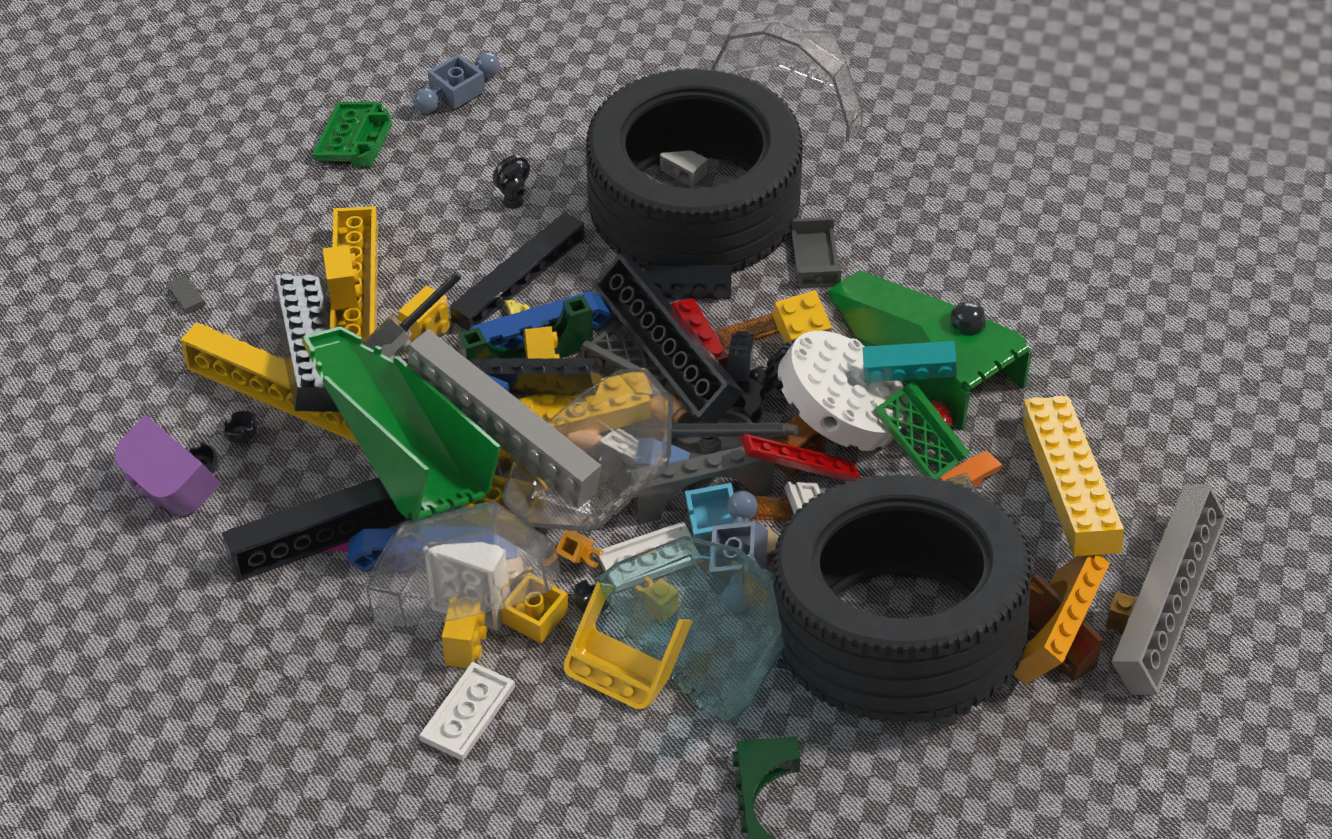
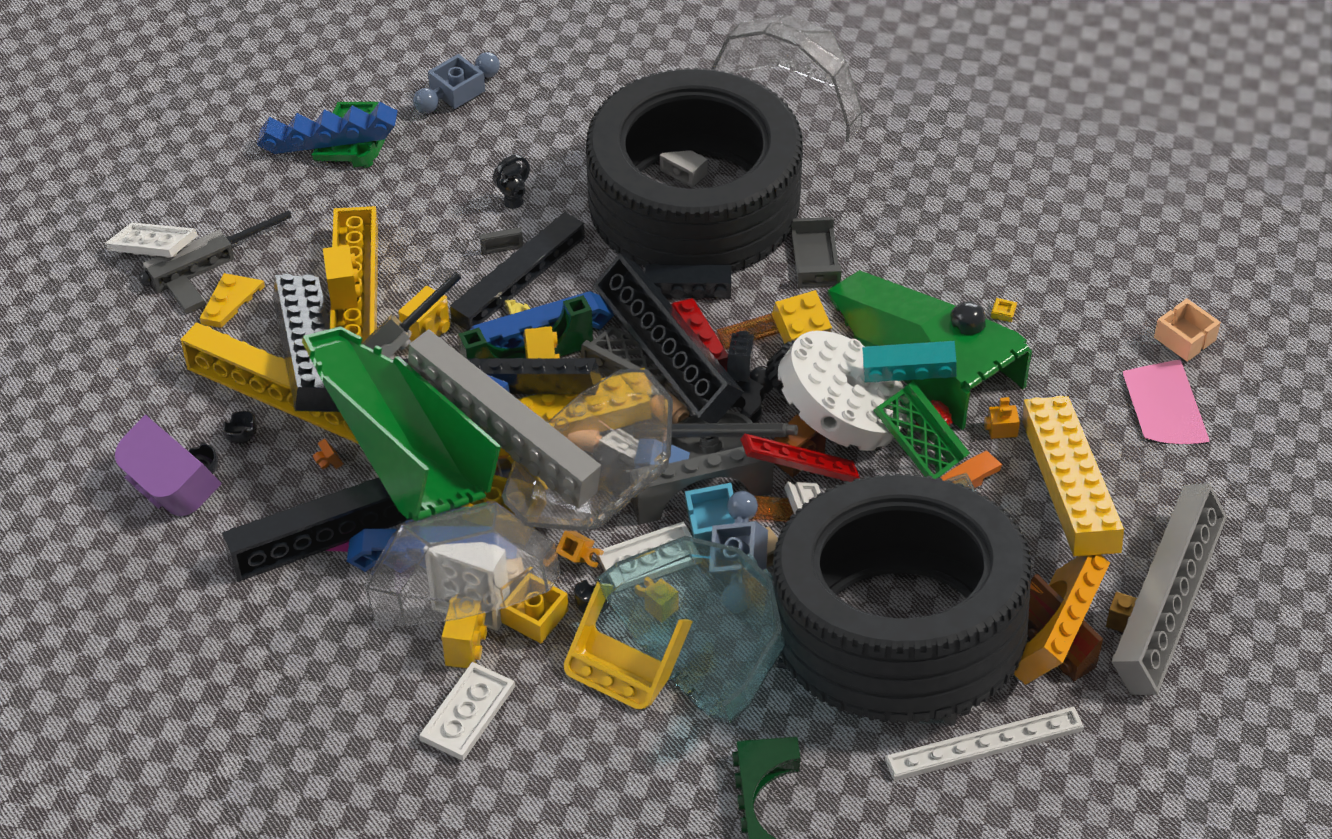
(151, 239): none -> white plate
(200, 255): none -> dark grey piece
(228, 297): none -> yellow wing
(327, 130): none -> blue brick
(327, 455): none -> orange tile
(501, 240): none -> dark grey tile
(983, 743): none -> white tile
(1002, 420): none -> light orange brick
(1003, 310): none -> yellow tile
(1165, 403): none -> bright pink sticker
(1187, 329): none -> light nougat piece

